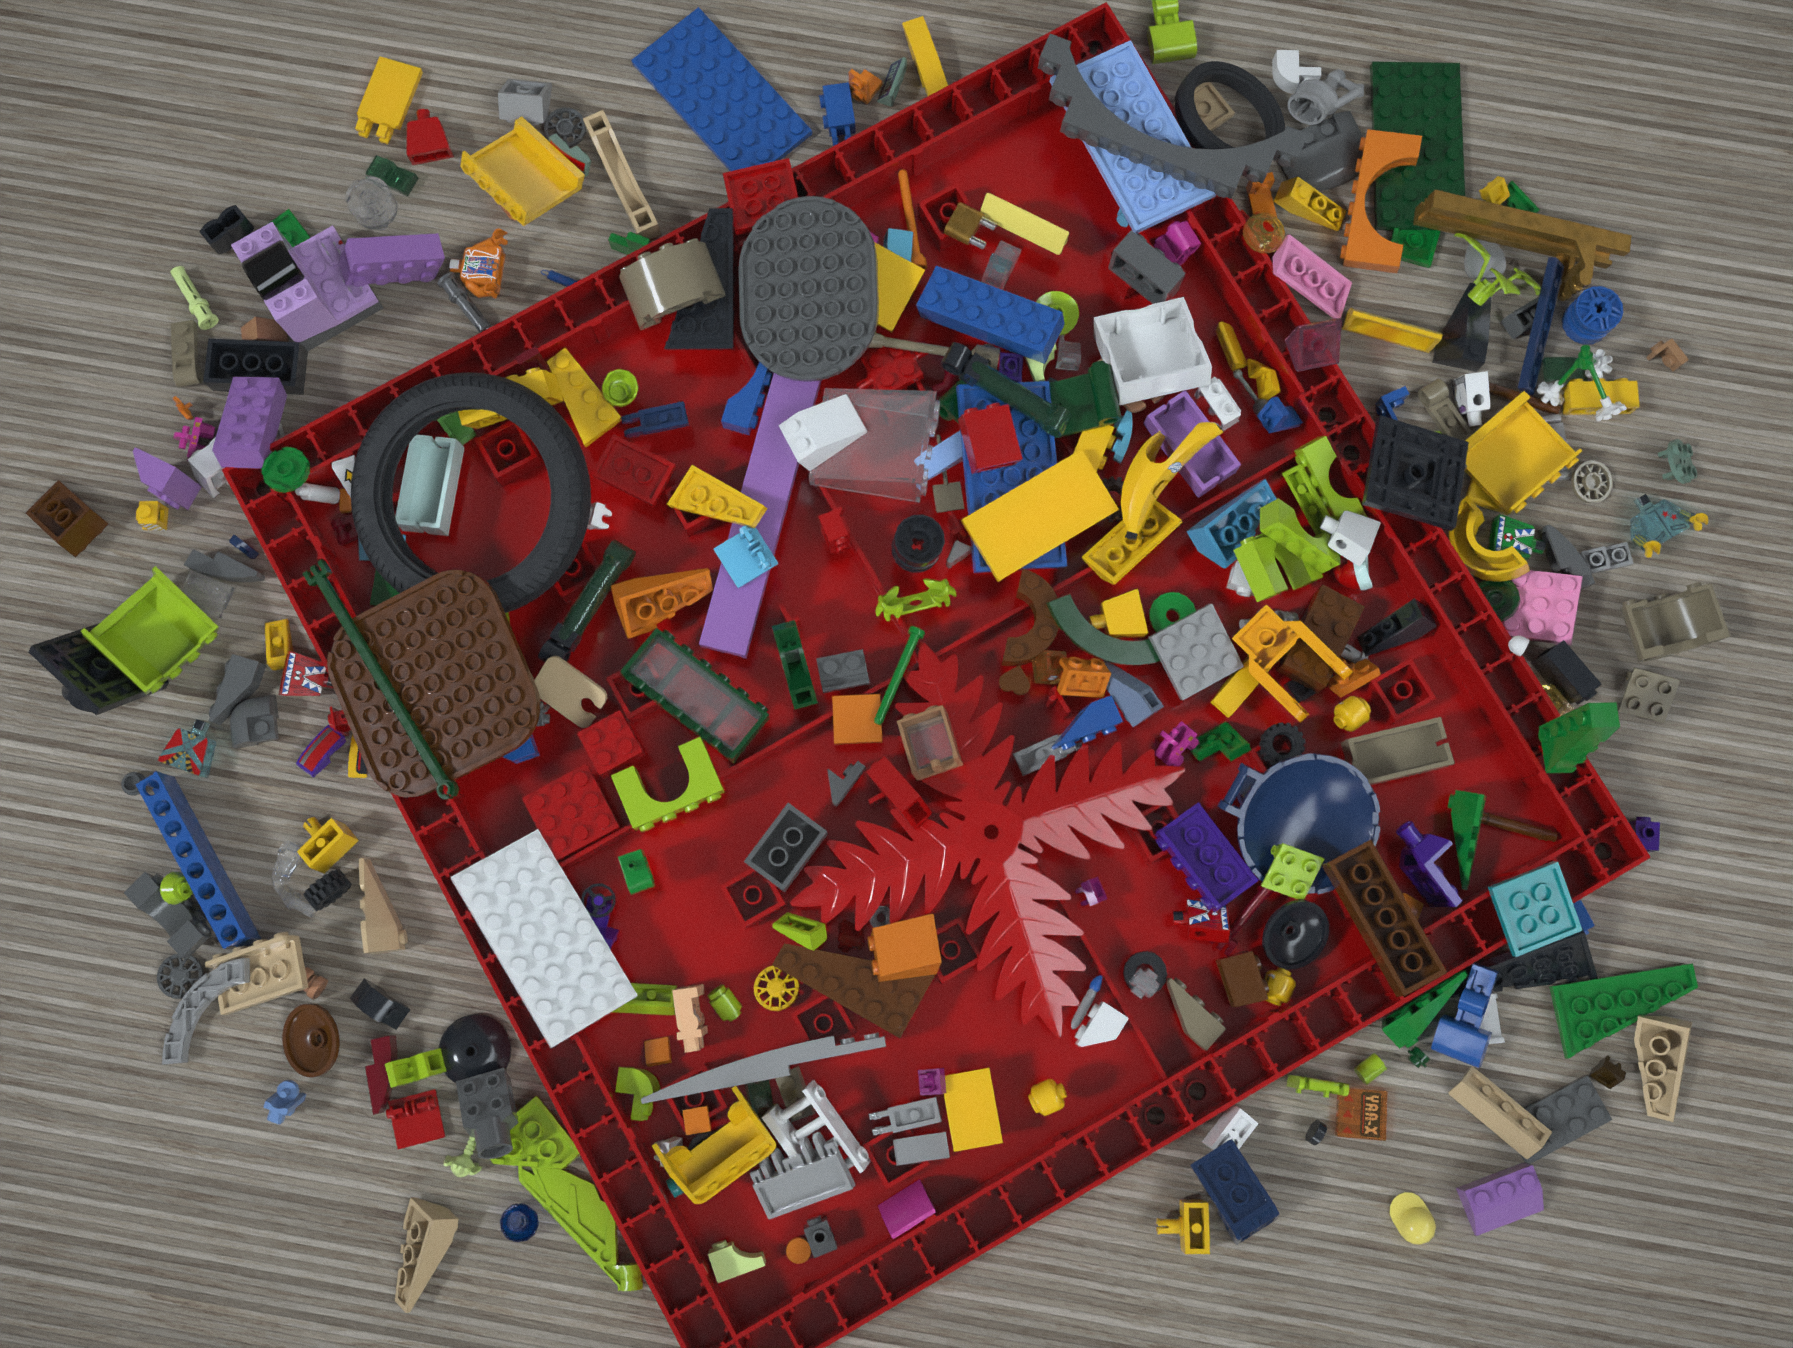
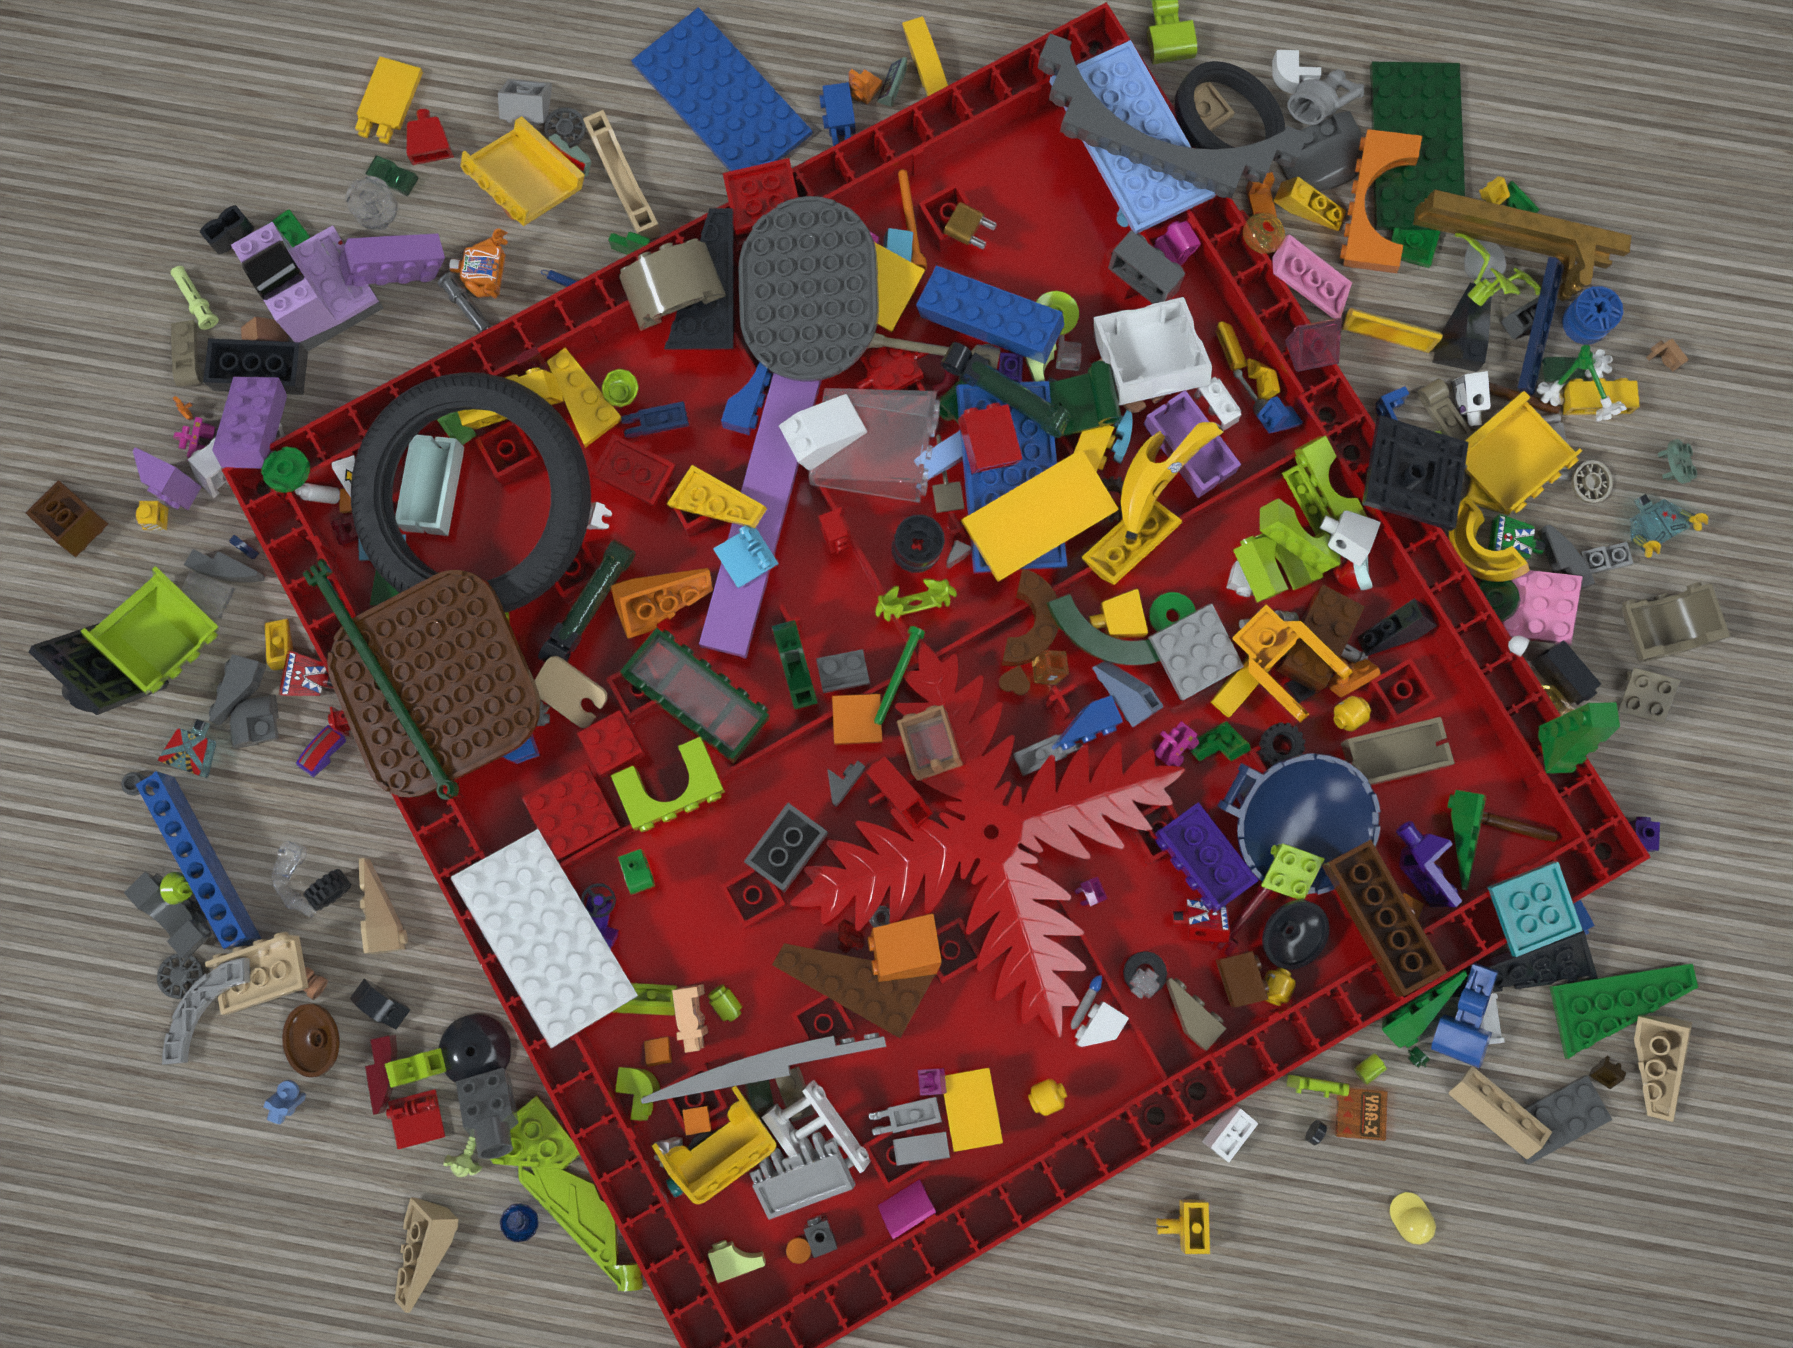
(326, 844): yellow brick -> none
(356, 764): yellow sticker -> none
(776, 989): yellow wheel -> none
(802, 930): lime slope -> none
(1001, 265): clear light blue slope -> none
(1024, 224): light yellow slope -> none
(1083, 677): orange bracket -> none
(1230, 524): dark azure wedge -> none
(1235, 1191): dark blue bracket -> none
(1502, 1198): medium lavender slope -> none

